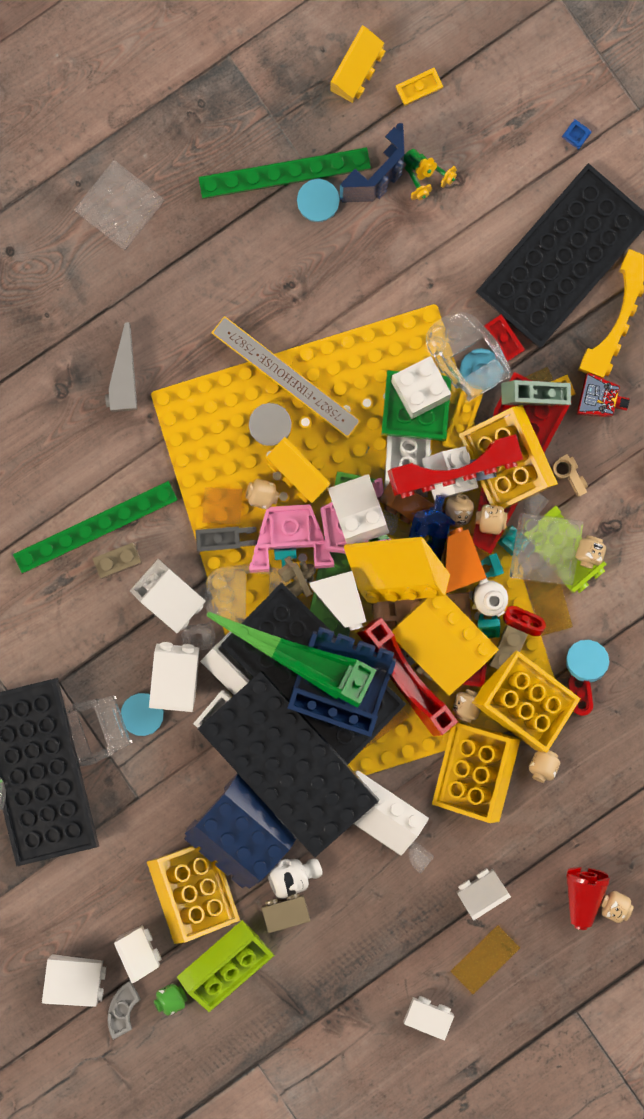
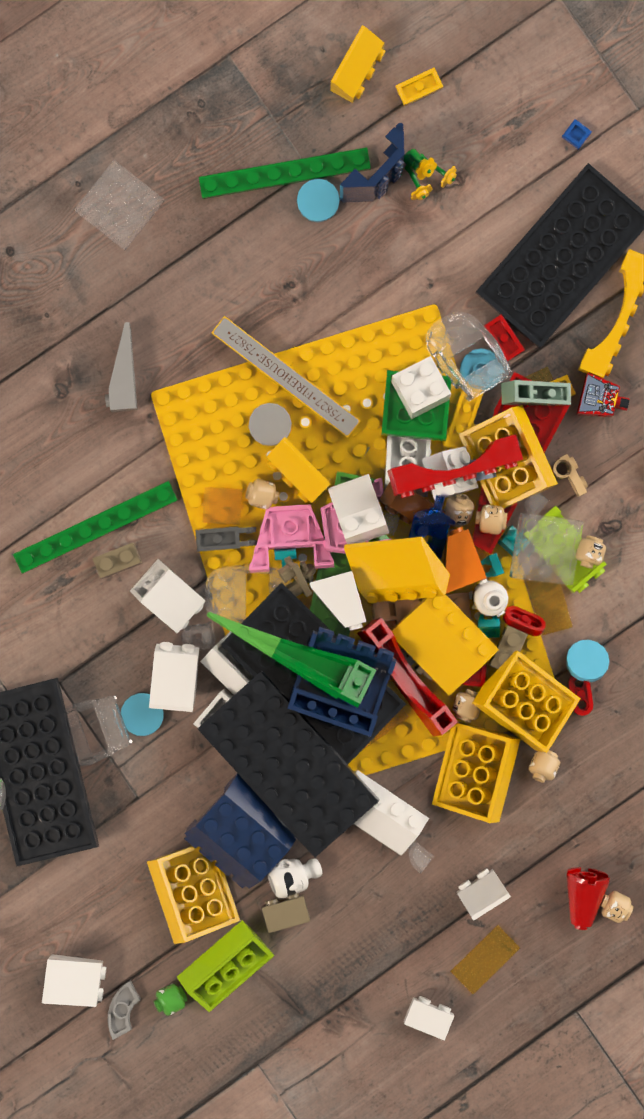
(137, 953): white slope -> none

